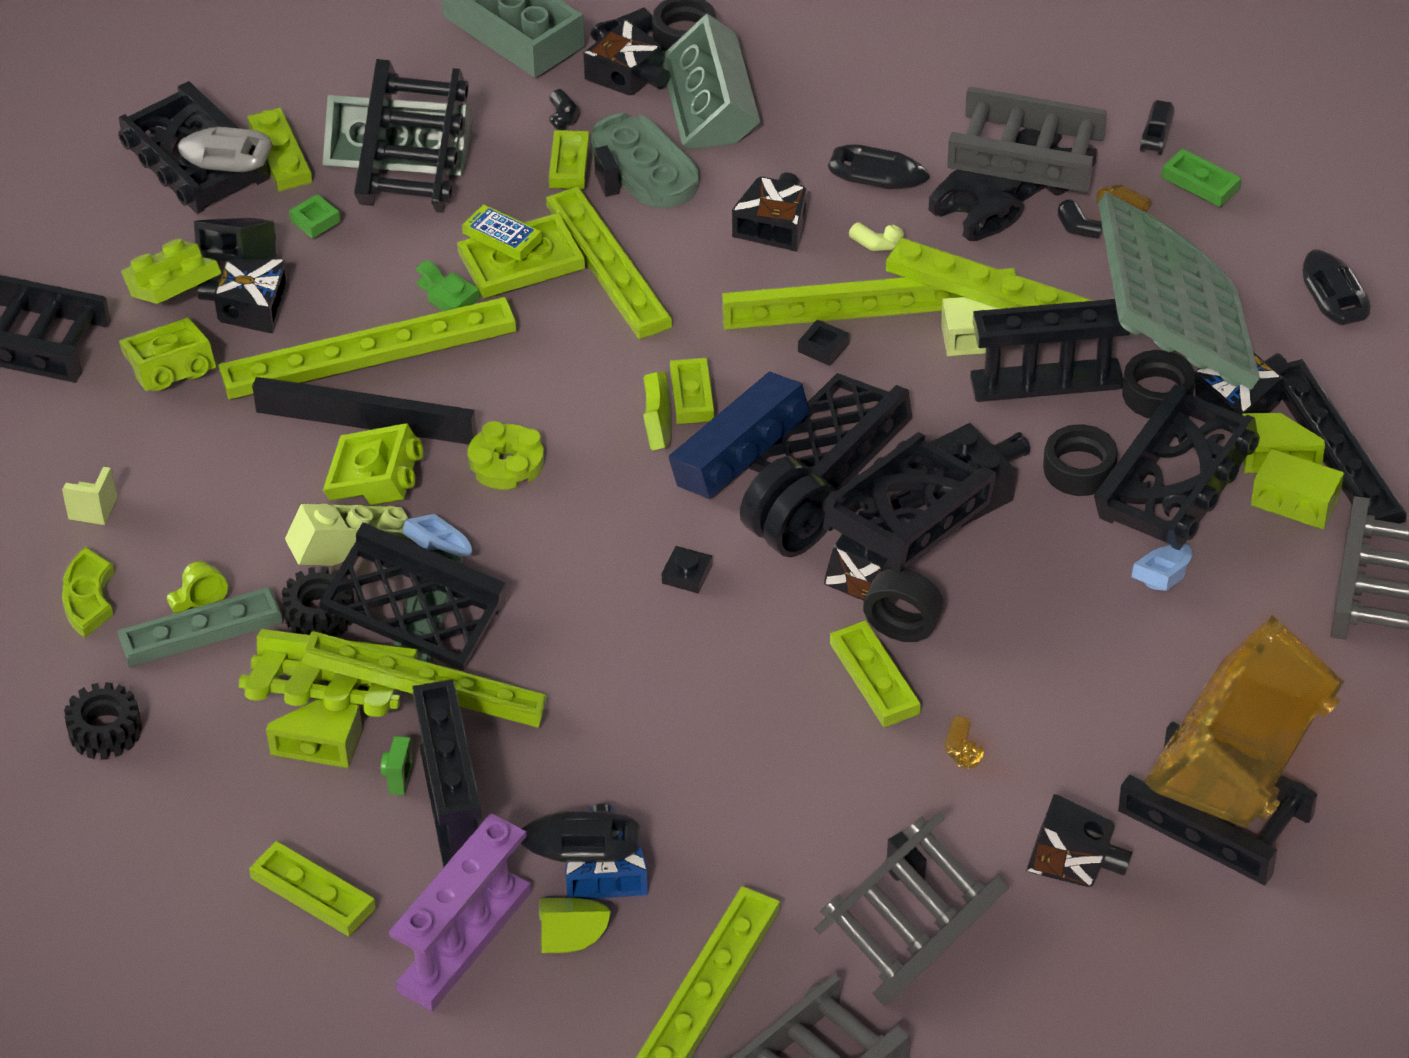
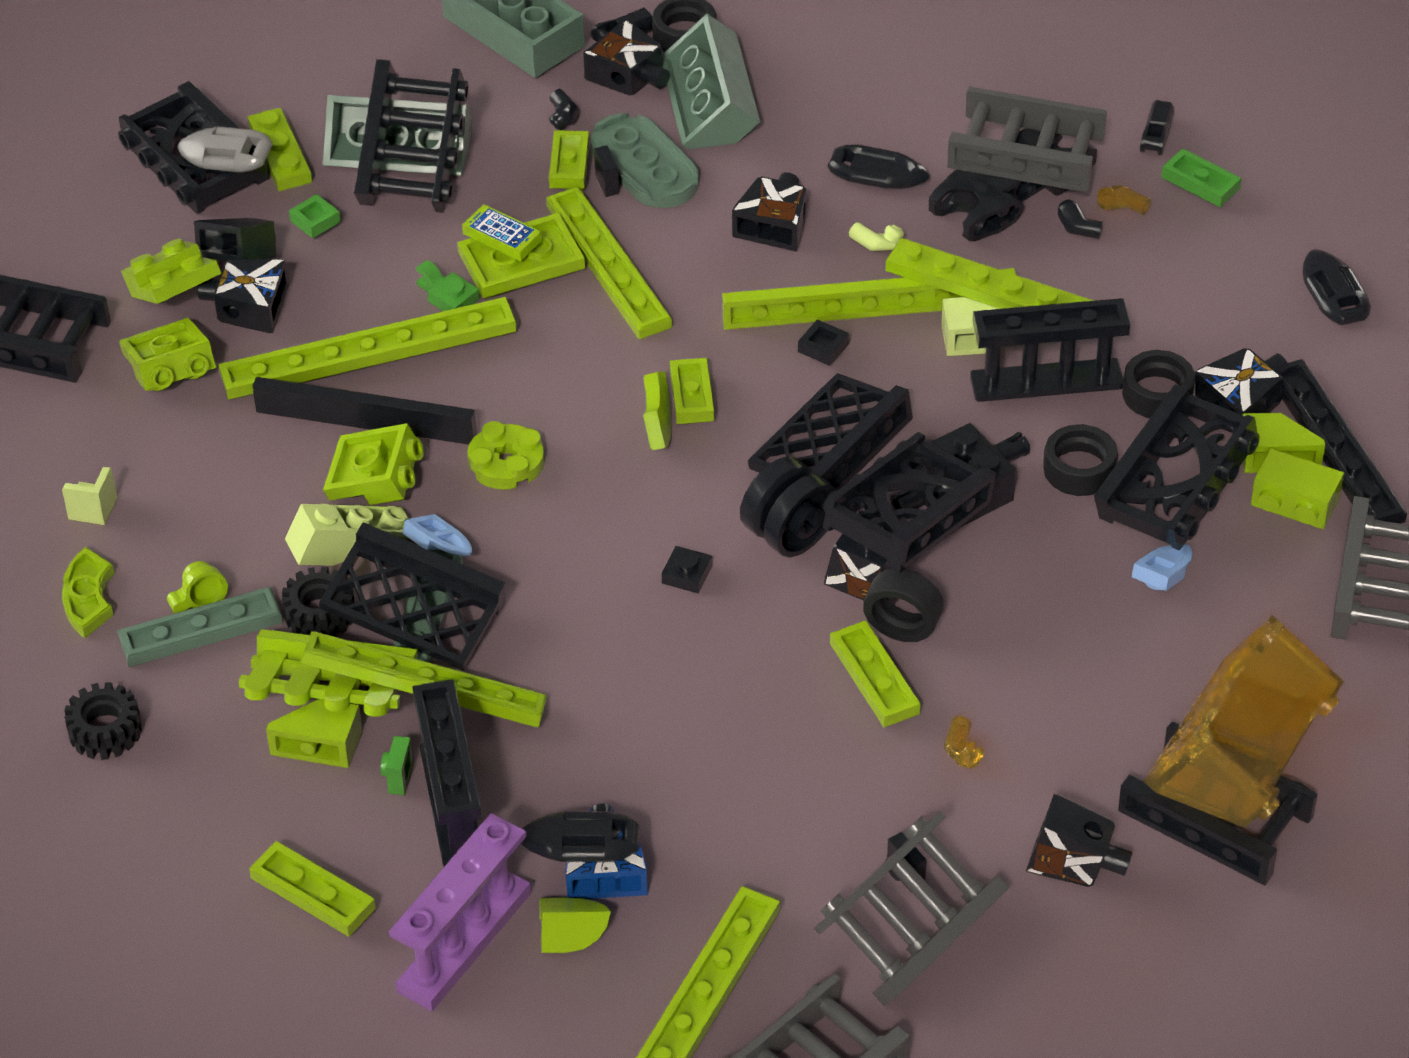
(739, 435): dark blue brick -> none
(1175, 293): sand green plate -> none

